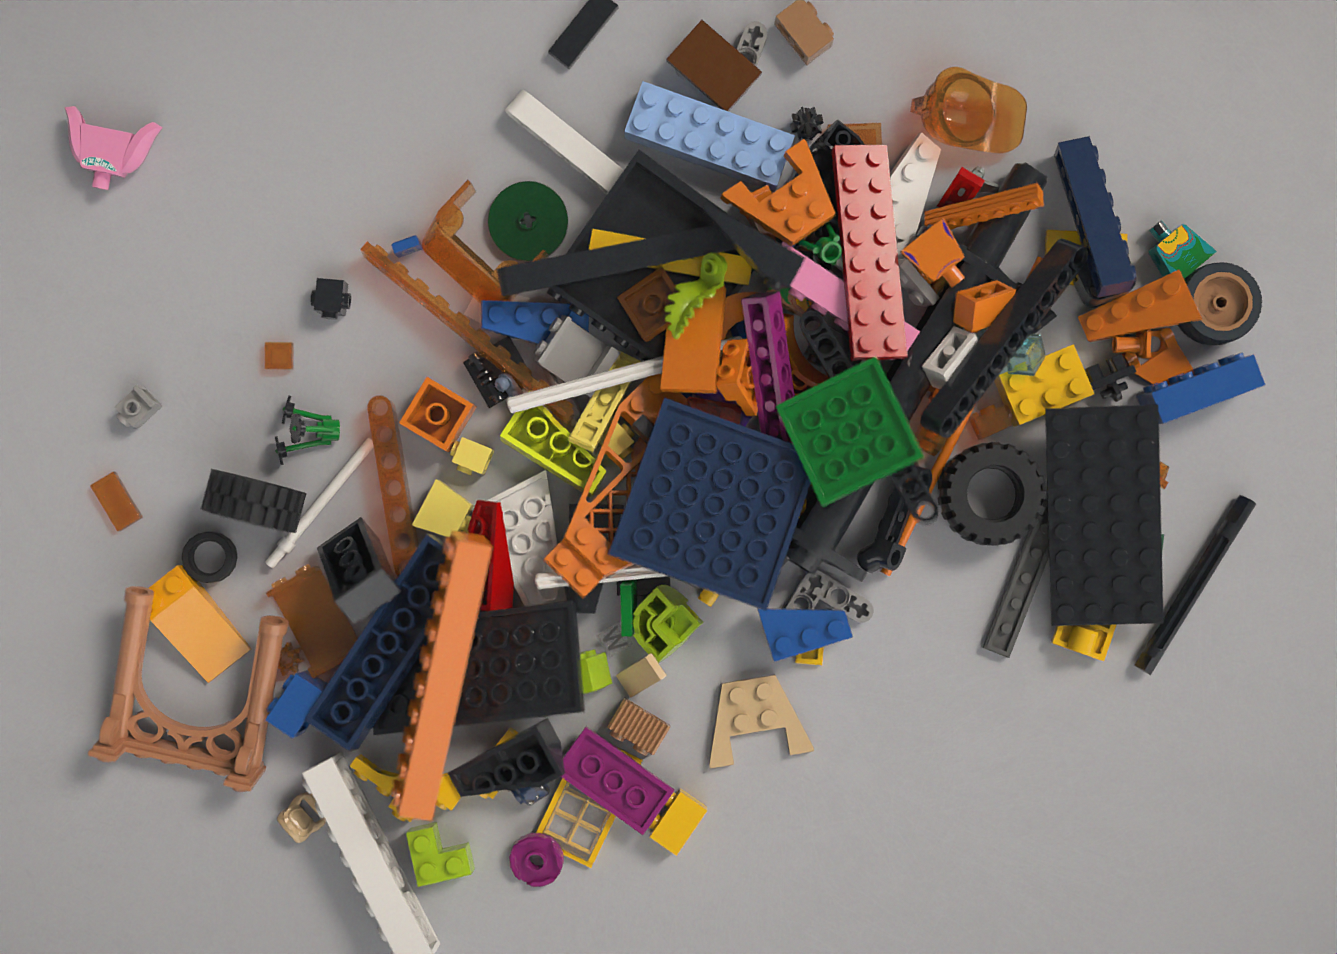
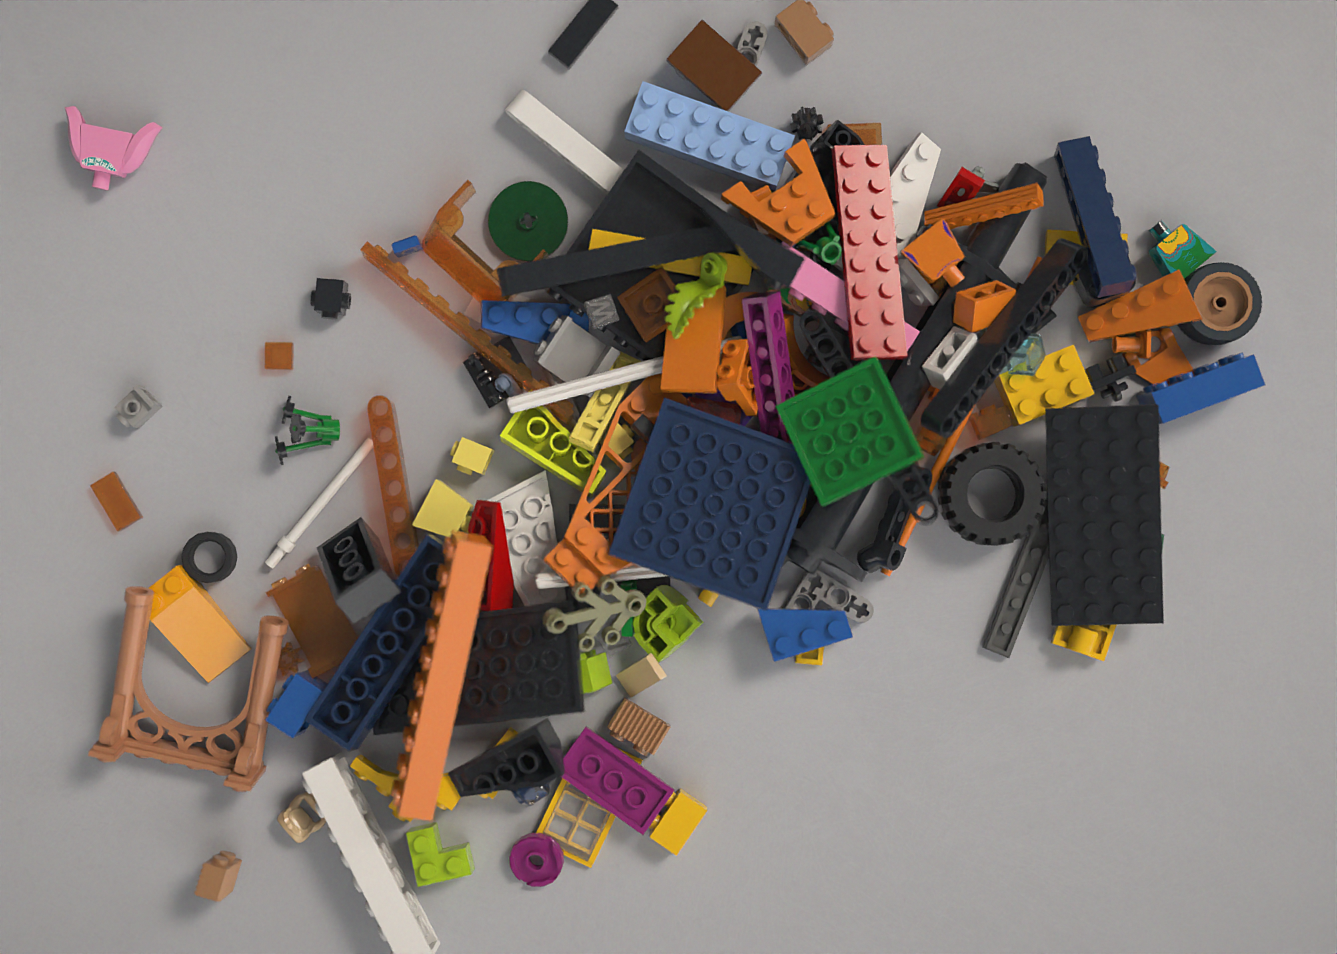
(218, 876): none -> medium nougat brick
(253, 501): black tyre -> none
(437, 414): orange brick -> none
(599, 612): none -> olive plant
(601, 311): none -> clear tile
(754, 707): tan wing -> none
(972, 112): clear orange piece -> none
(1195, 584): black piece -> none

